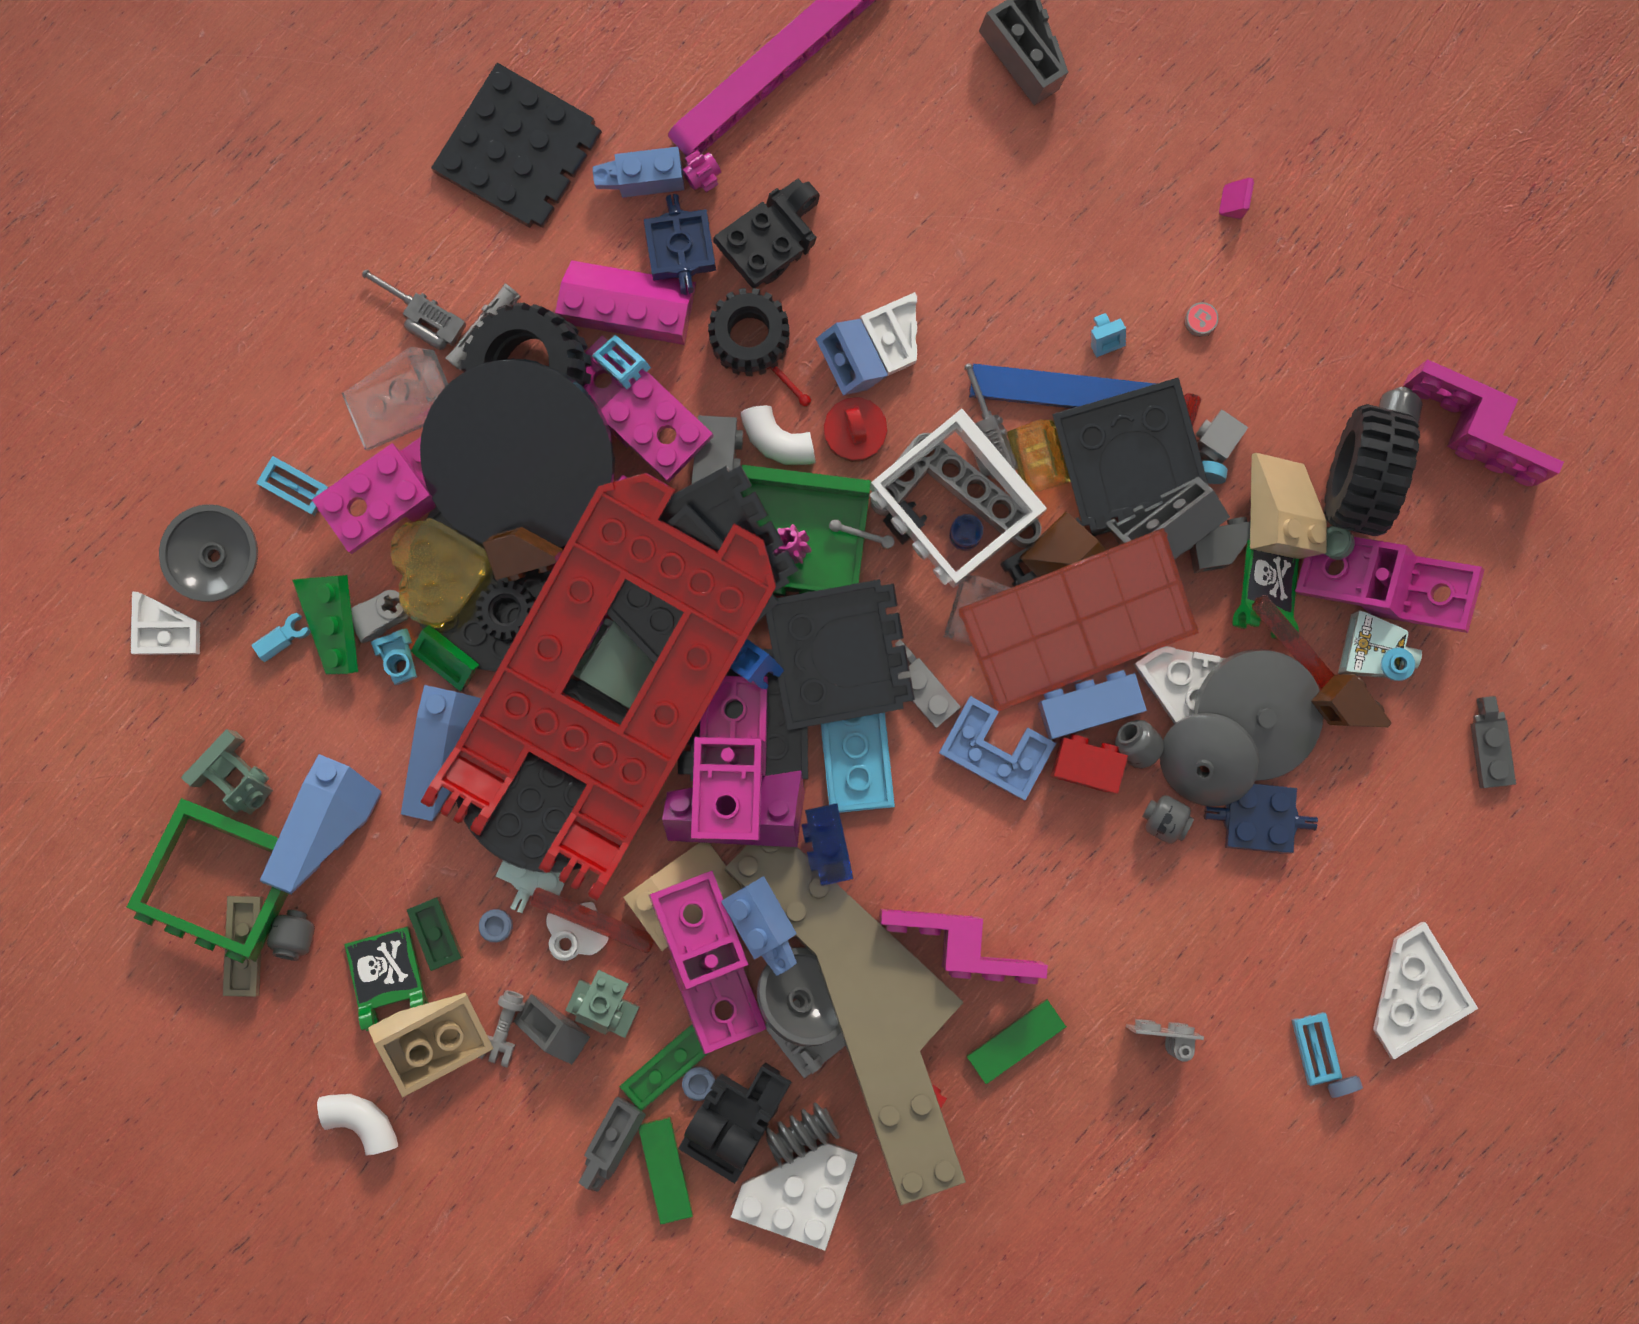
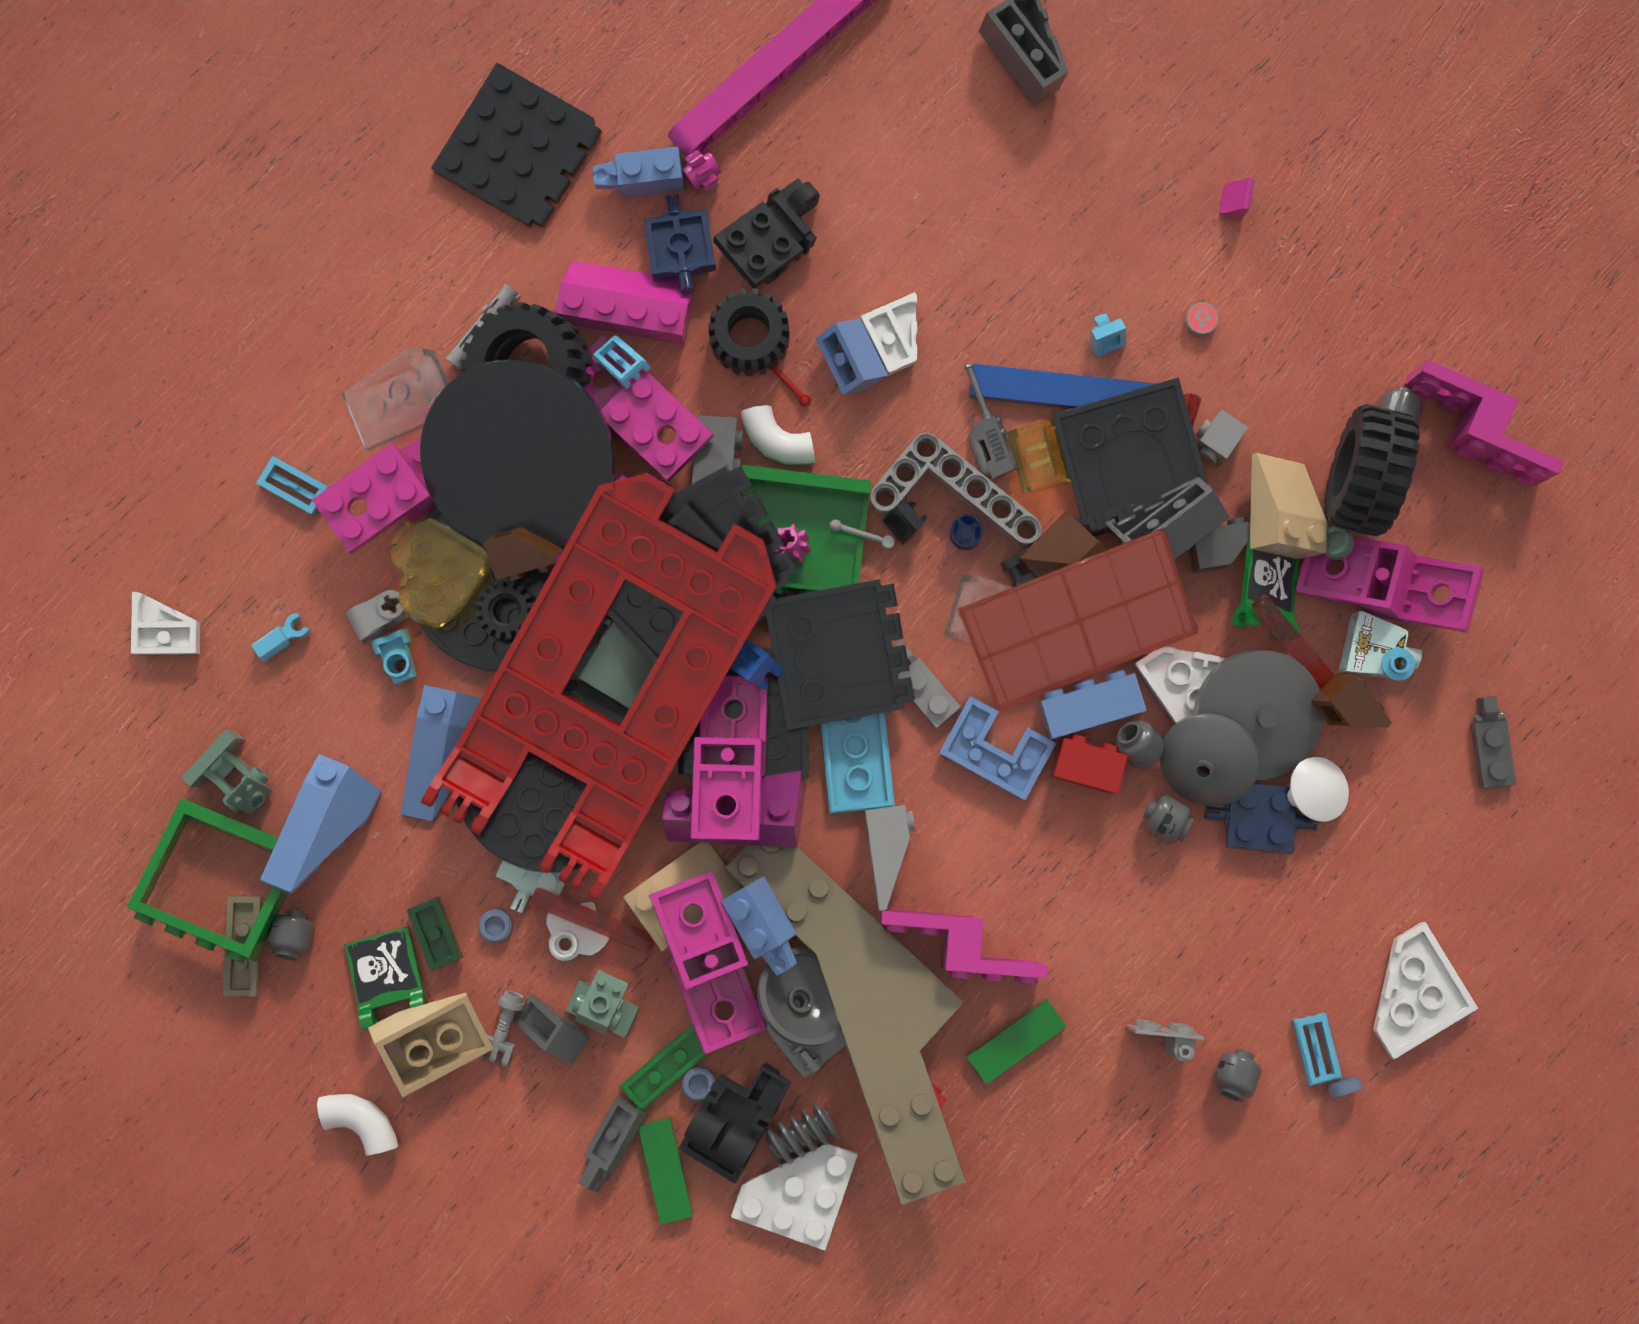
(188, 549): dark grey dish -> none
(330, 621): green wing -> none
(424, 311): flat silver piece -> none
(444, 658): green tile -> none
(828, 843): clear blue brick -> none
(855, 429): red tile -> none
(888, 841): none -> light grey slope
(992, 460): white window -> none
(1215, 472): medium azure tile -> none
(1237, 1075): none -> dark grey head
(1318, 789): none -> white dish

